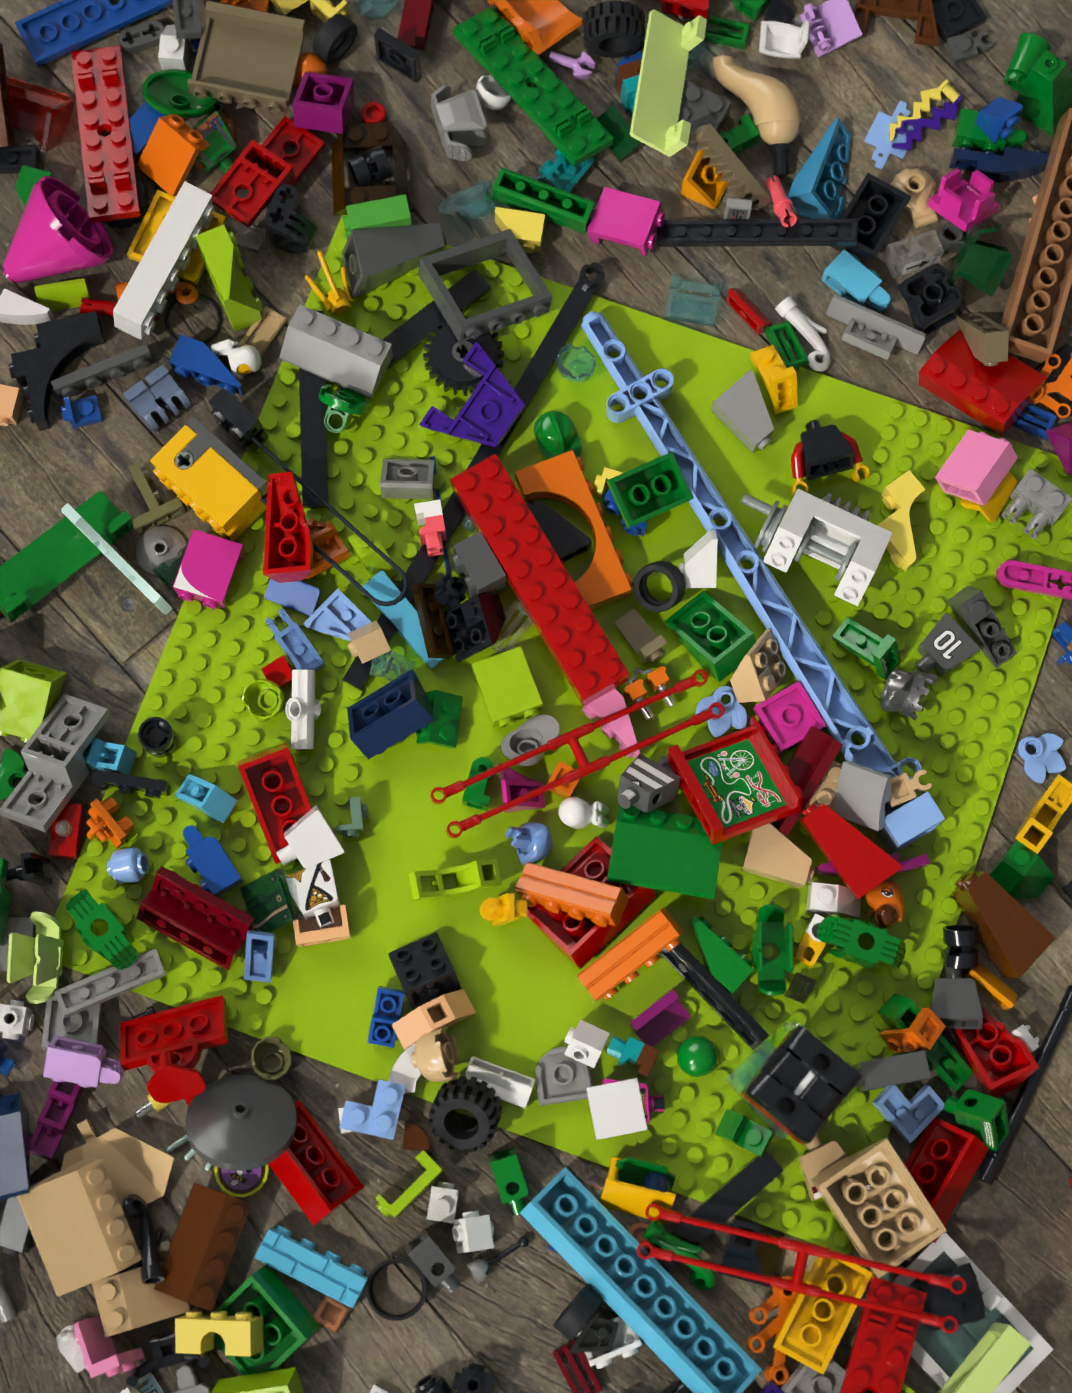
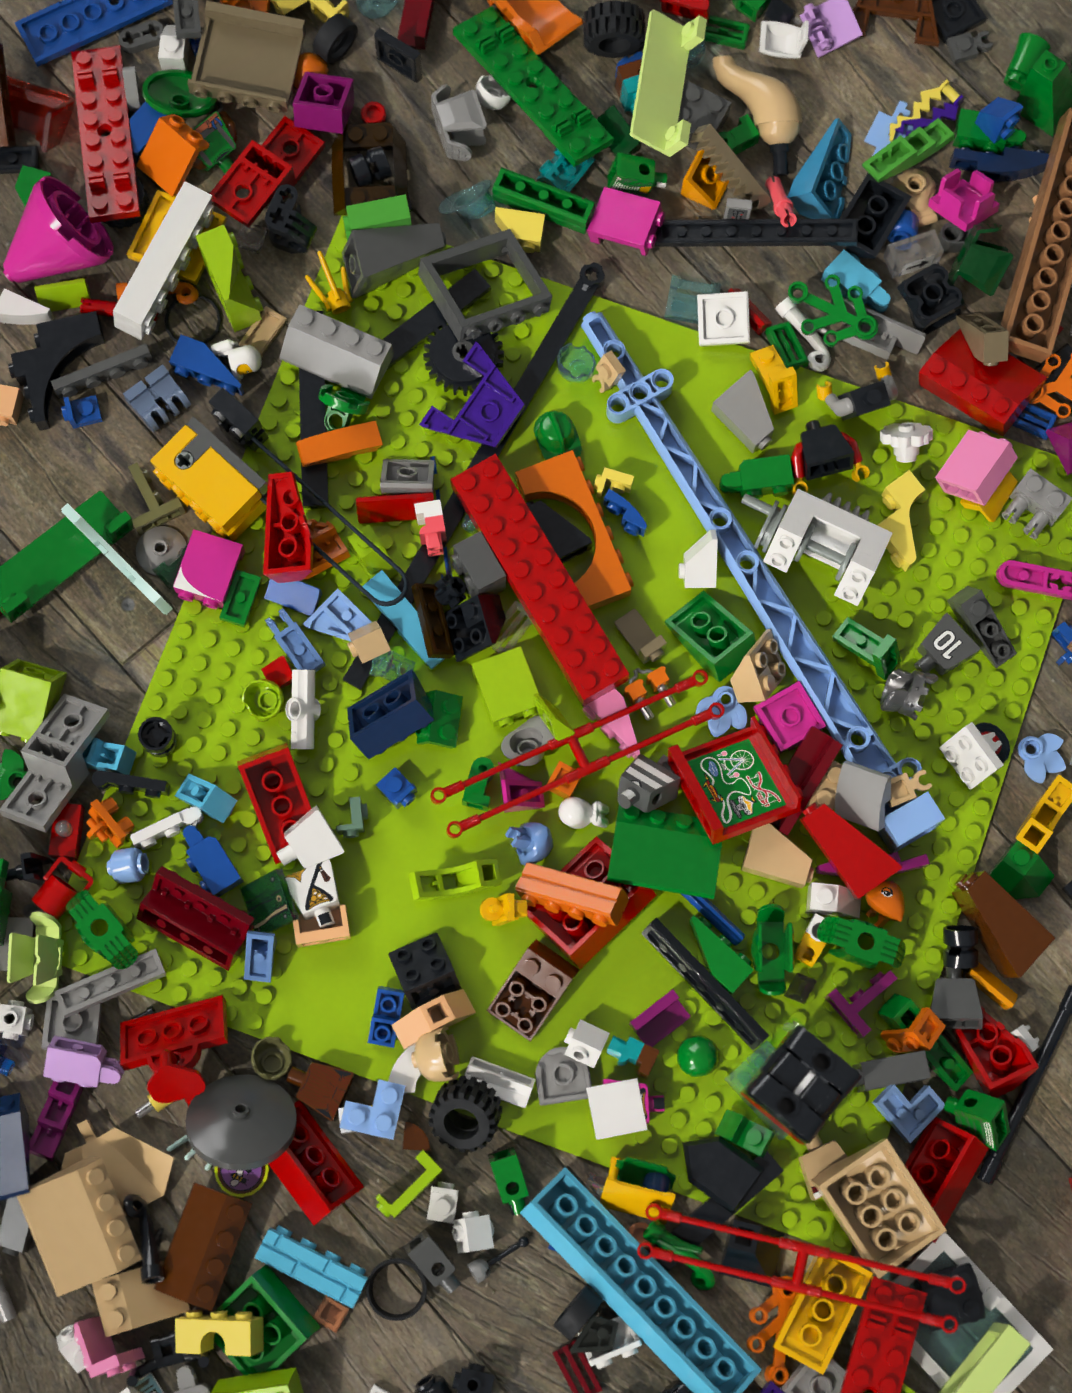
(55, 892): none -> red piece
(131, 88): none -> light grey beam
(167, 827): none -> white hinge
(240, 598): none -> green plate
(322, 1087): none -> reddish brown torso
(339, 444): none -> orange slope
(390, 507): none -> red slope
(397, 788): none -> blue bracket
(532, 990): none -> reddish brown slope
(553, 718): none -> lime slope
(575, 64): lavender bar -> none
(609, 371): none -> tan plate
(630, 954): orange brick -> none
(634, 175): none -> green torso
(641, 590): black tyre -> none
(649, 490): green slope -> none
(716, 918): none -> blue axle
(720, 1171): none -> black tile
(723, 318): none -> white tile
(760, 477): none -> green hinge
(836, 313): none -> green plant
(859, 1000): none -> magenta bracket
(862, 399): none -> torso
(885, 916): reddish brown hinge -> none
(905, 227): none -> blue head
(906, 439): none -> white plant
(908, 151): none -> bright green slope
(976, 752): none -> white plate

